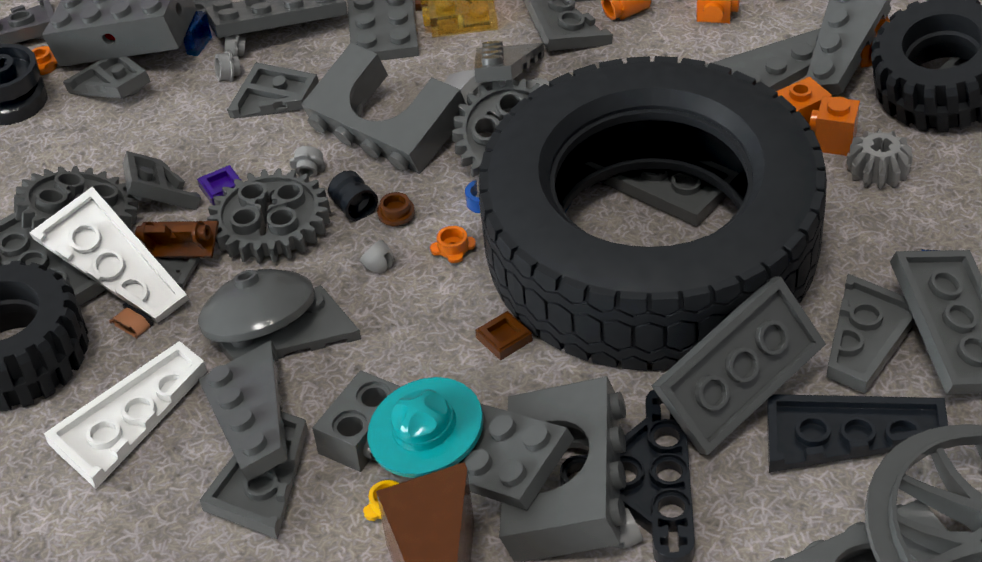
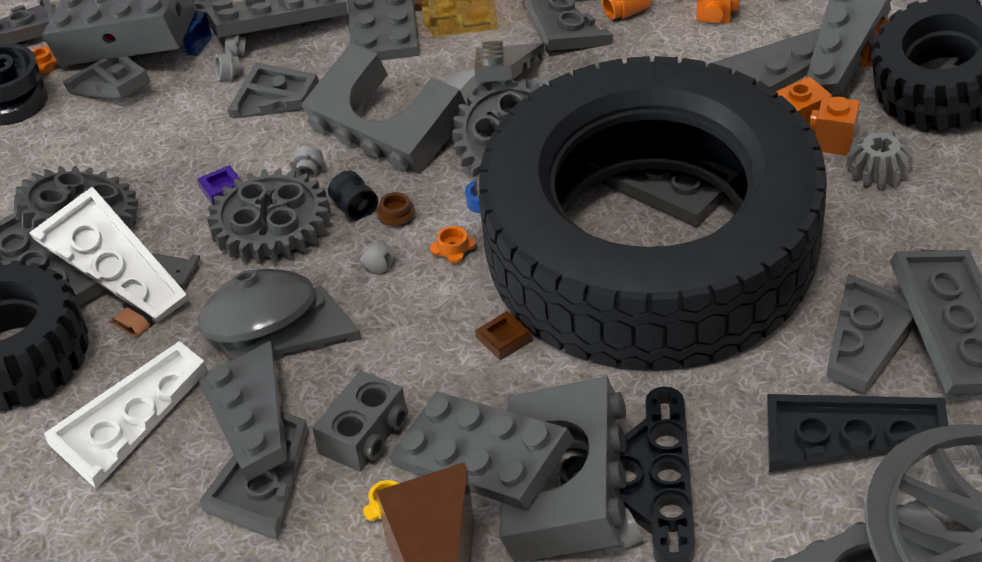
(153, 180): dark grey wing -> none
(179, 238): reddish brown hinge -> none
(425, 427): teal hat -> none
(739, 365): dark grey plate -> none

